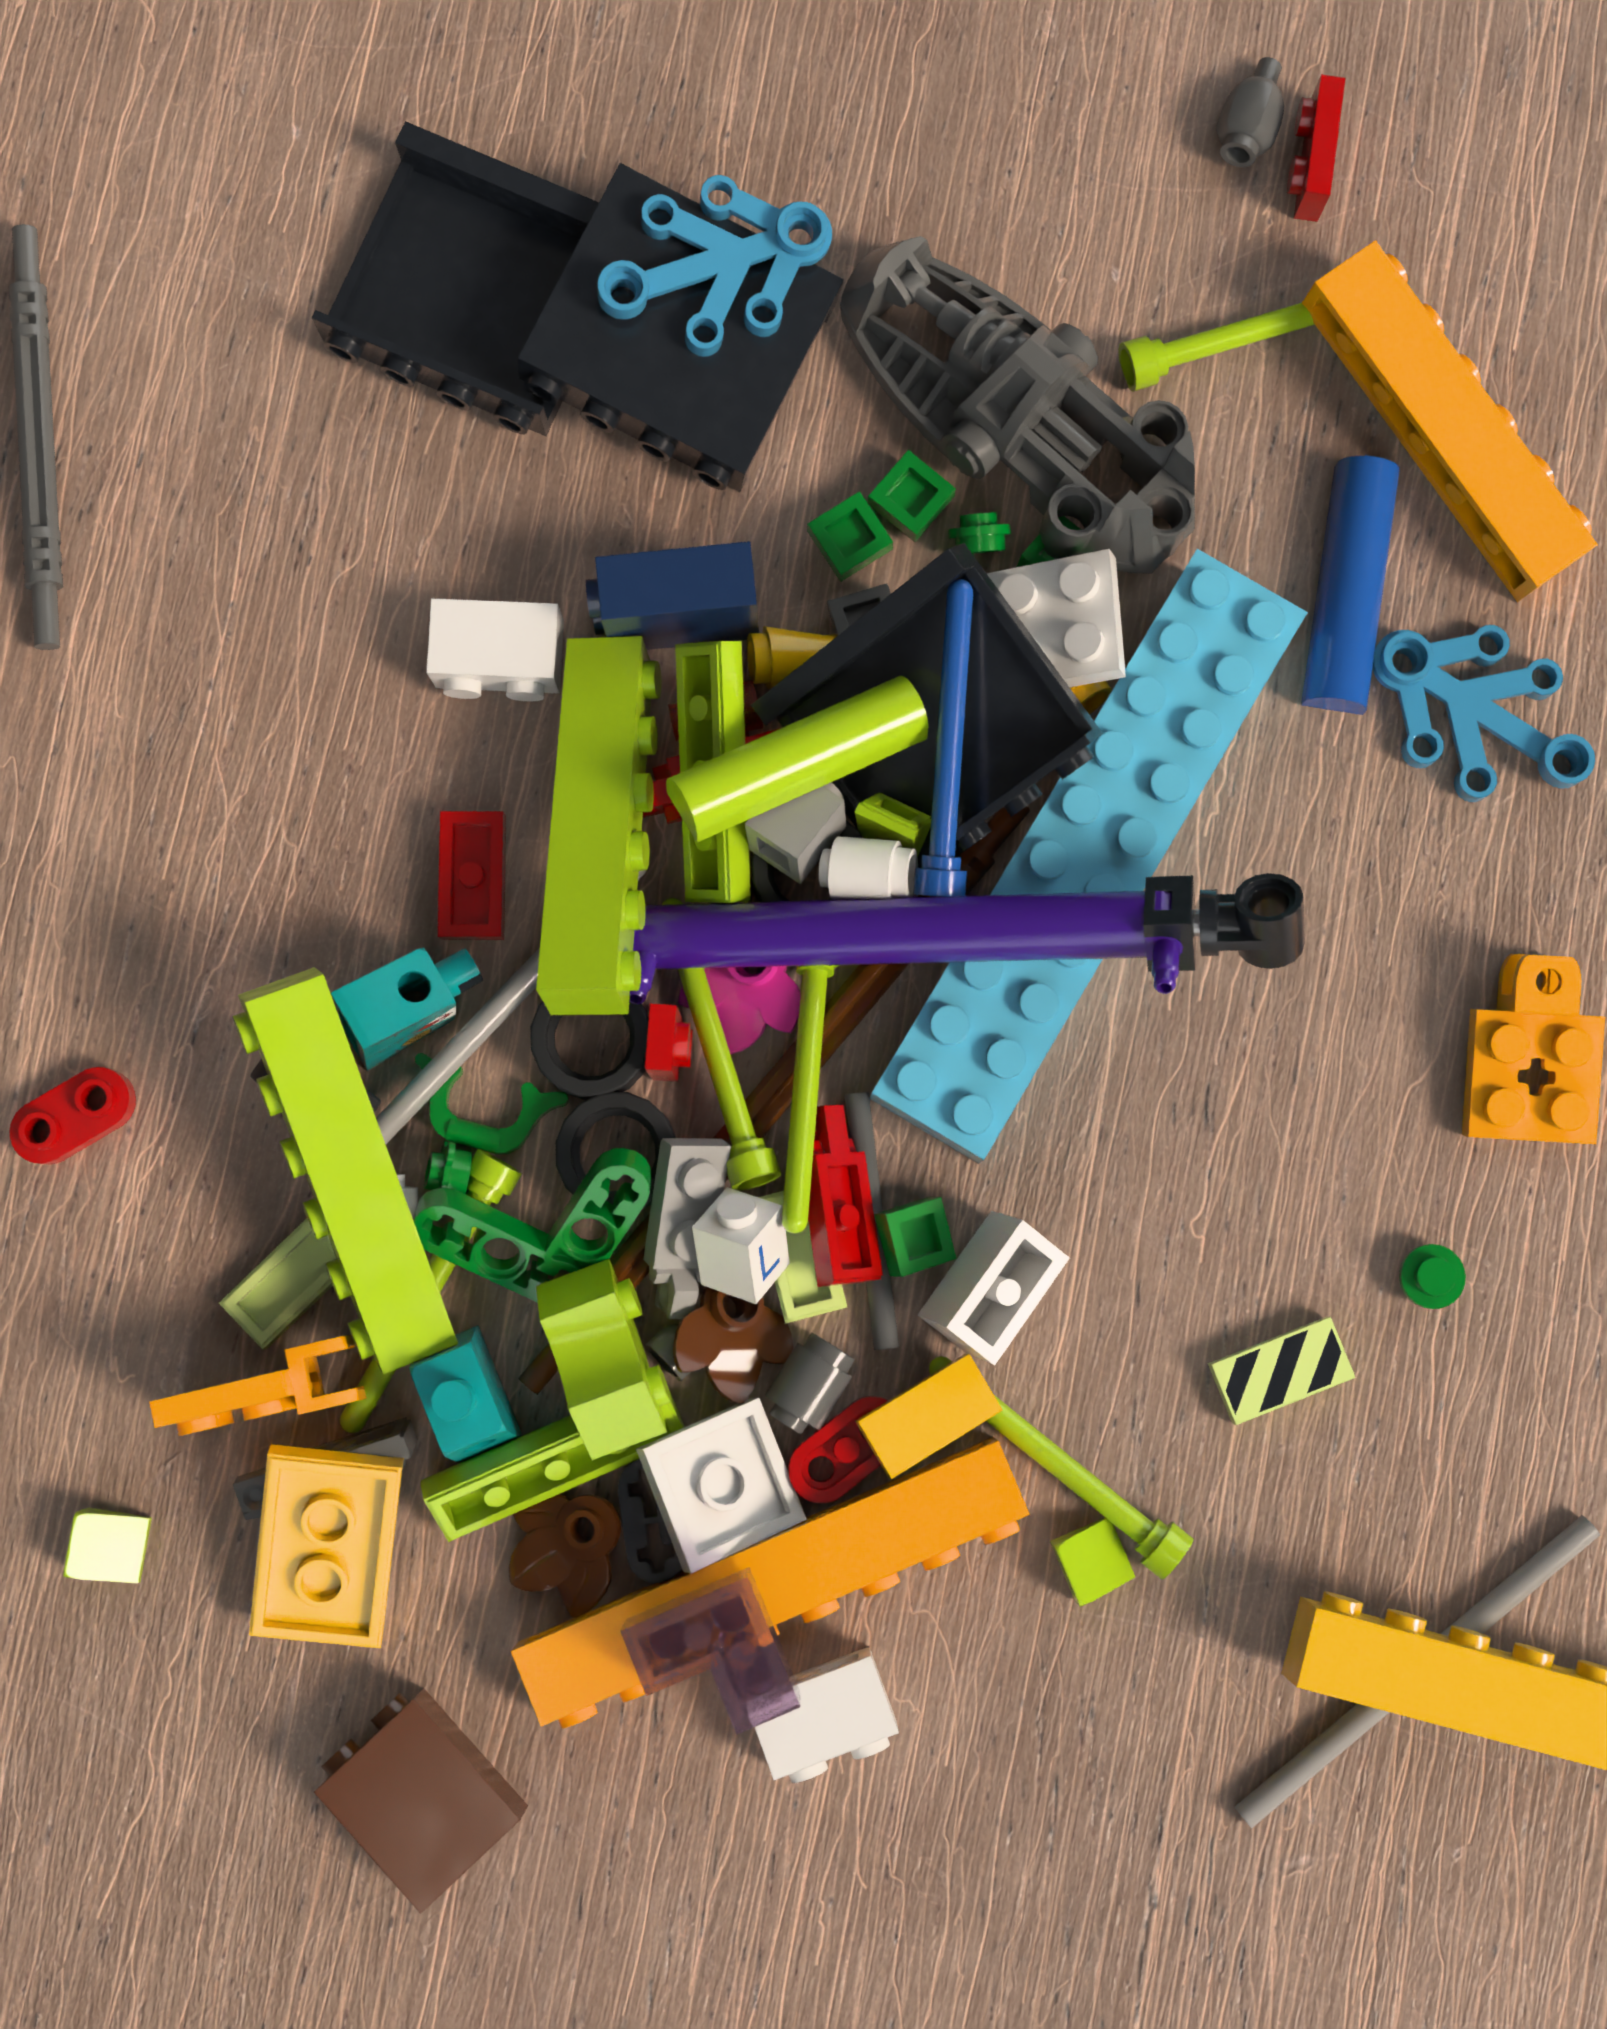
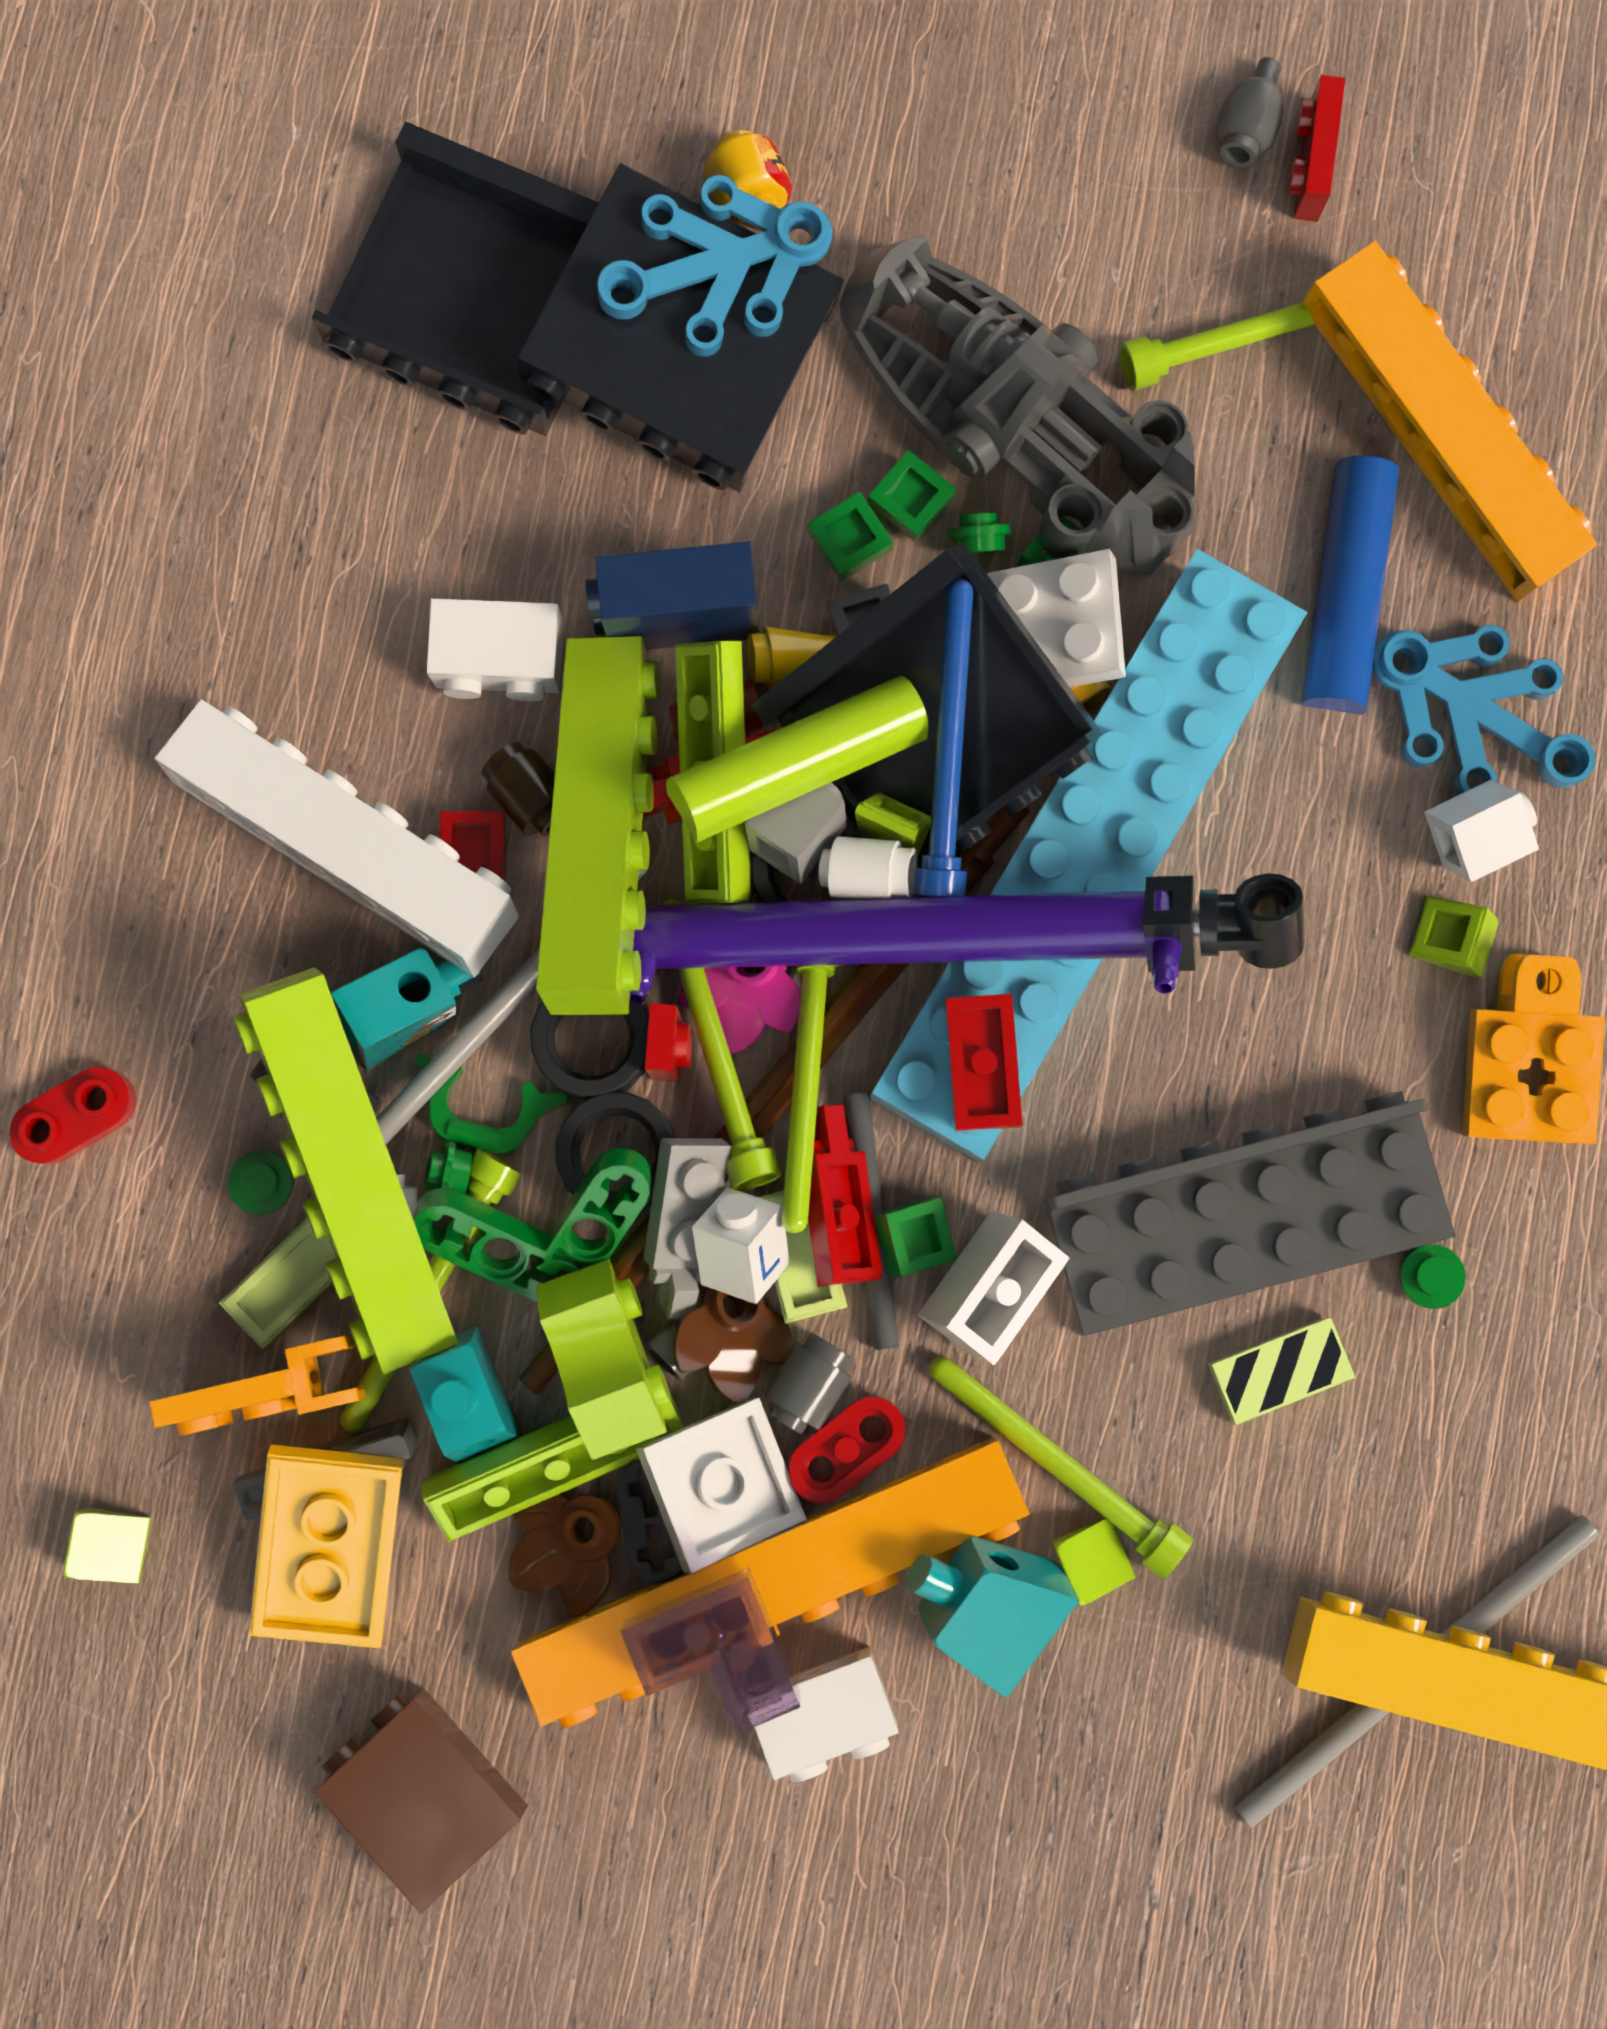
(35, 437): dark grey axle -> none
(260, 1182): none -> green plate
(340, 837): none -> white brick
(522, 787): none -> dark brown brick
(754, 167): none -> yellow head
(928, 1415): yellow tile -> none
(983, 1062): none -> red plate
(992, 1607): none -> teal torso
(1249, 1214): none -> dark grey bracket
(1455, 936): none -> lime slope
(1483, 829): none -> white brick

